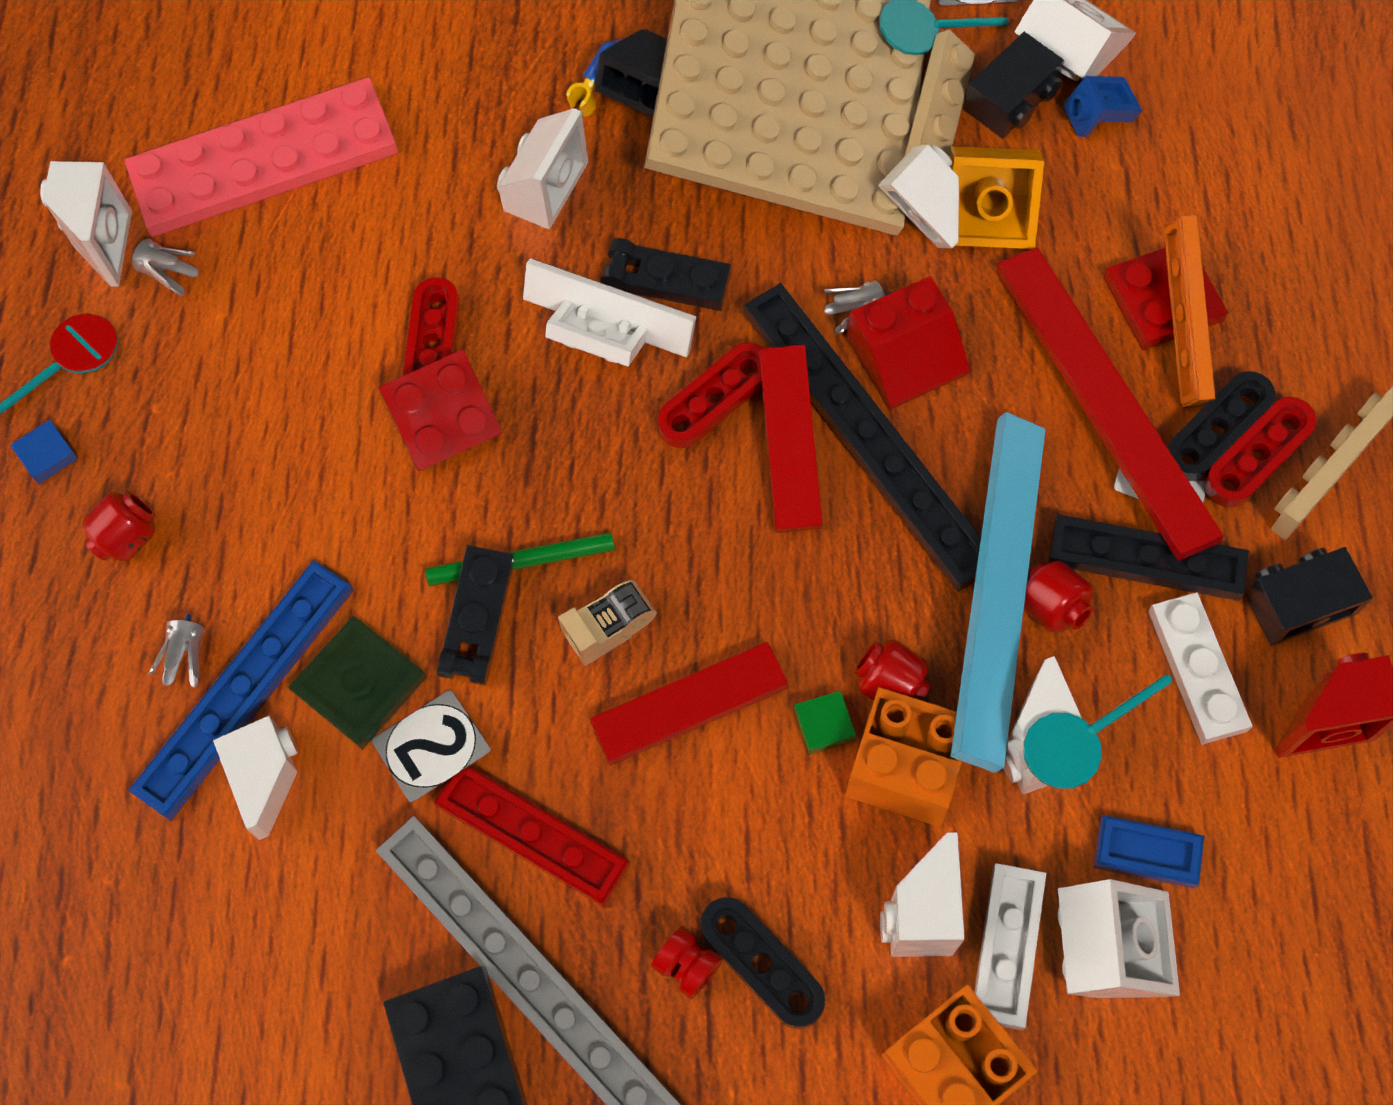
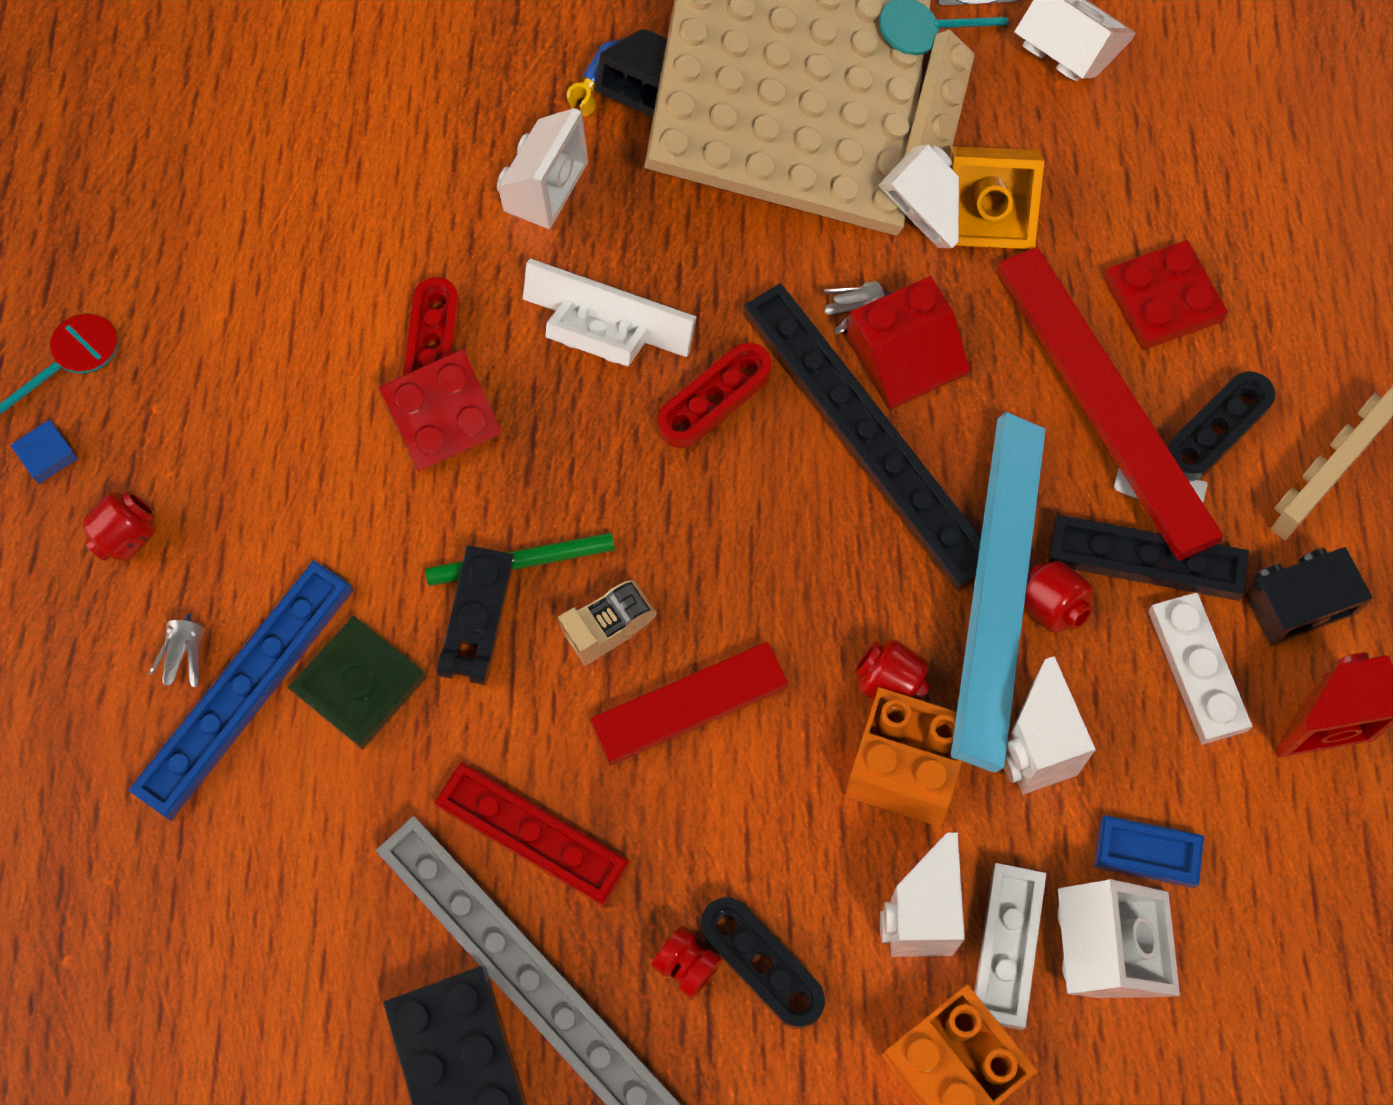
(90, 213): white slope -> none
(153, 259): flat silver piece -> none
(259, 771): white slope -> none
(260, 156): coral plate -> none
(430, 746): sticker -> none
(667, 275): black plate -> none
(790, 439): red tile -> none
(824, 722): green tile -> none
(1014, 85): black brick -> none
(1066, 749): teal piece -> none
(1100, 100): blue bracket -> none
(1189, 312): orange tile -> none
(1269, 439): red plate -> none

